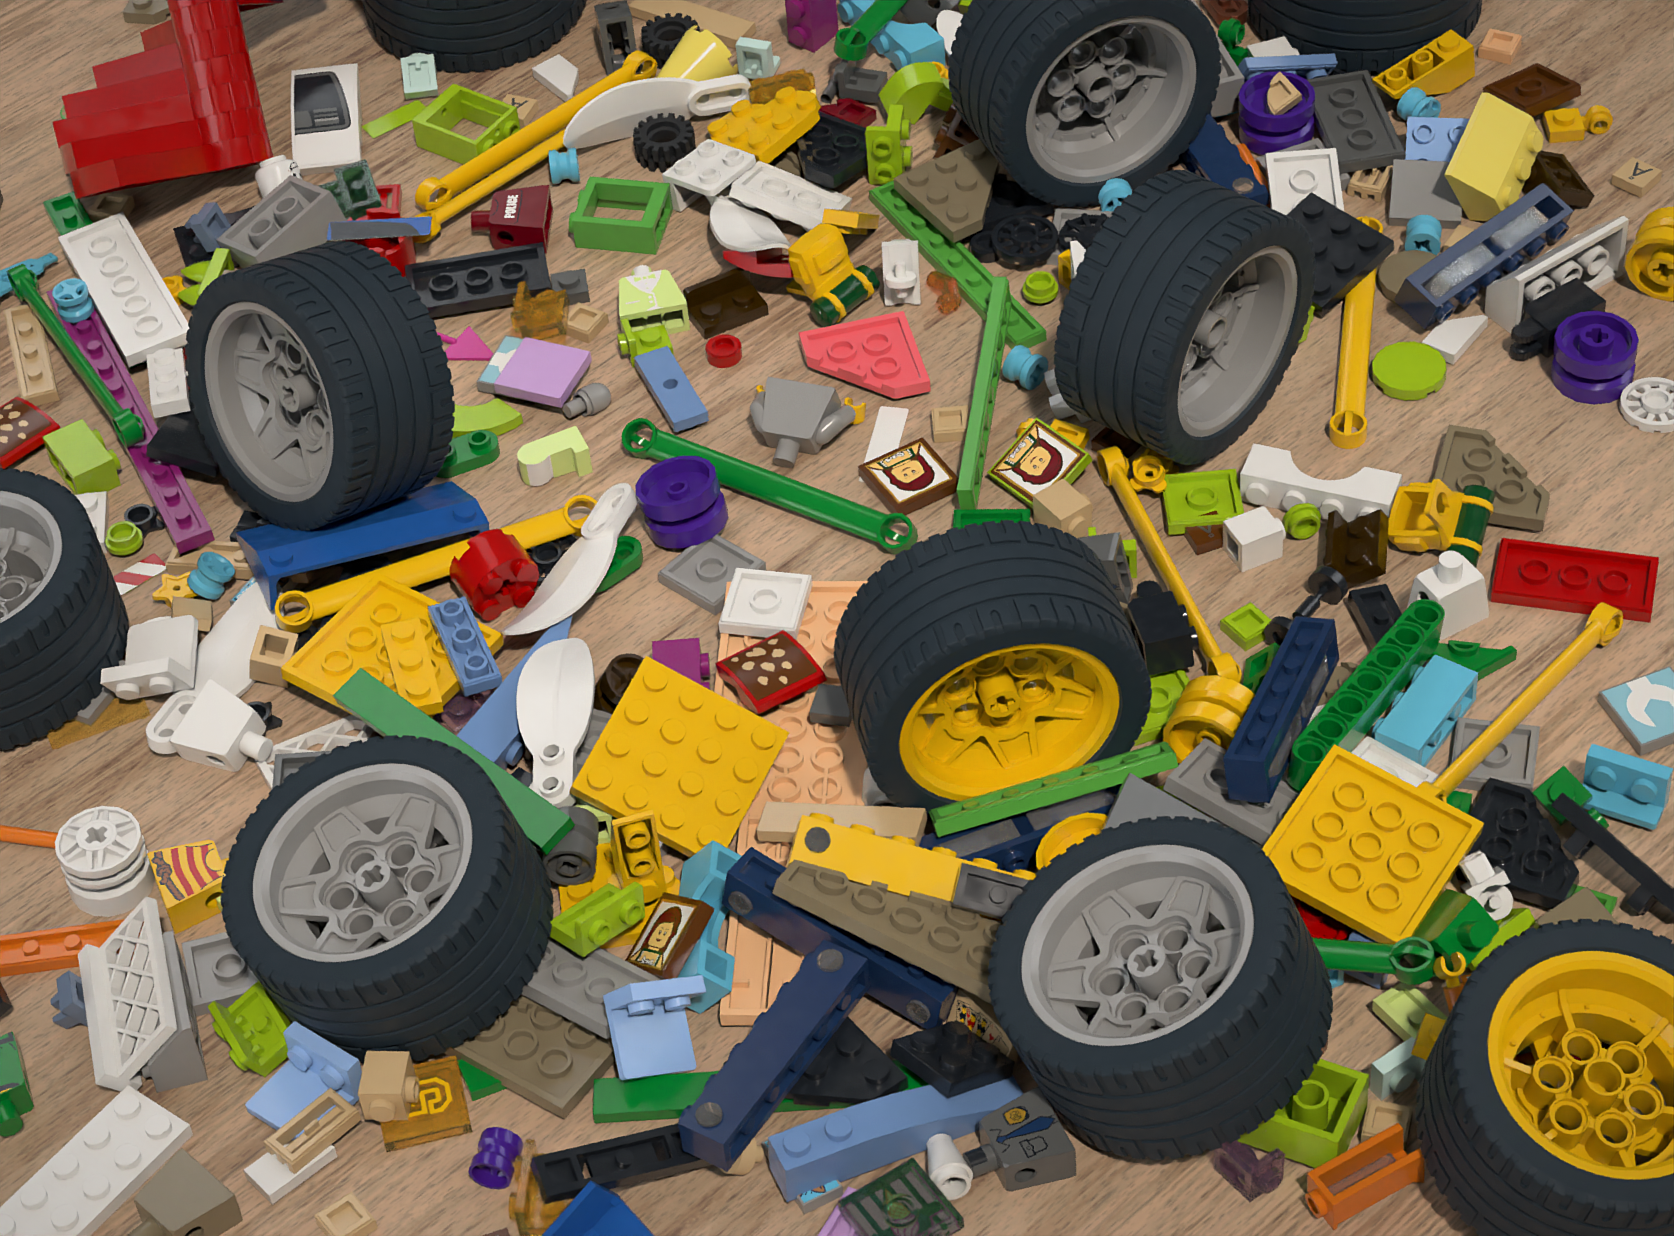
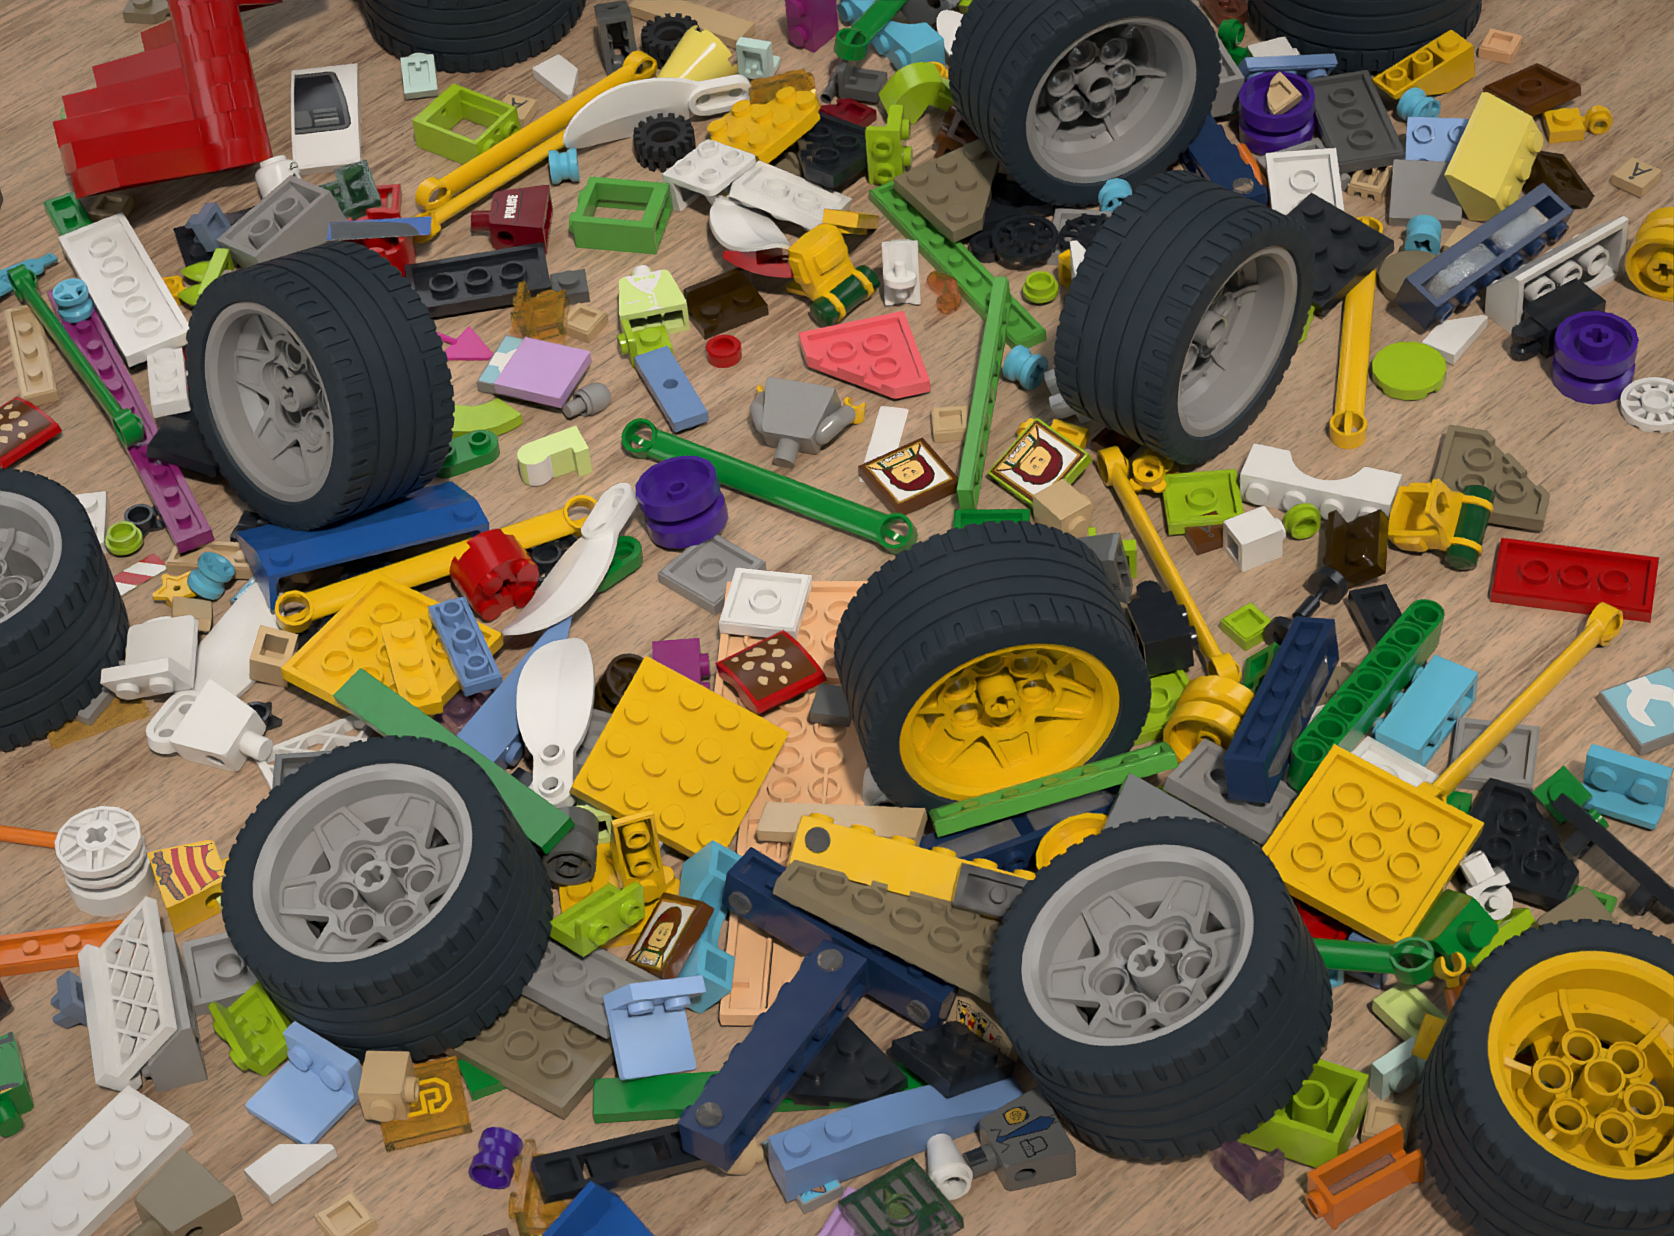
(82, 458): lime brick -> none
(317, 1133): tan tile -> none
(393, 119): lime sticker -> none
(1456, 588): white torso -> none
(1474, 657): green tile -> none

